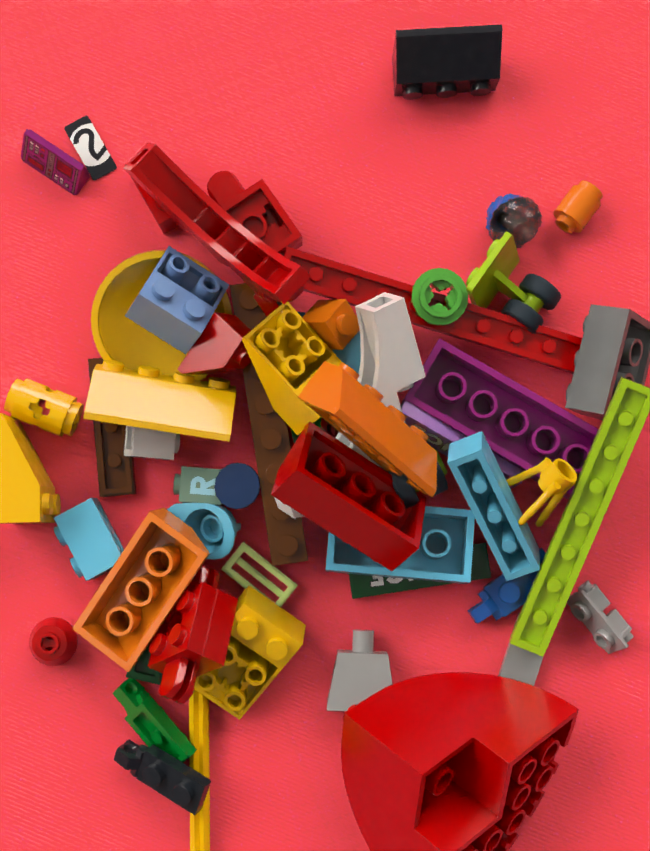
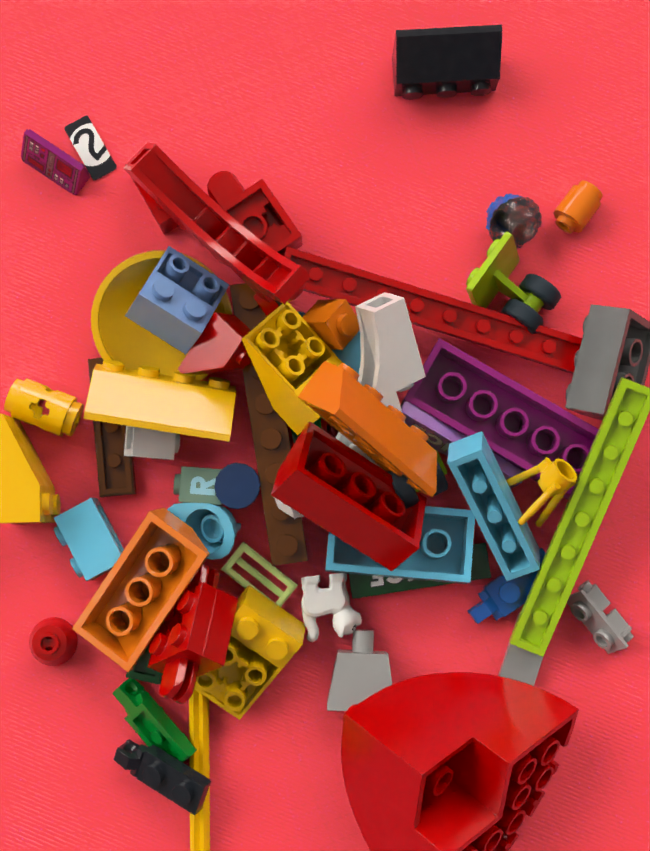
(331, 600): none -> white animal
(455, 300): bright green gear -> none

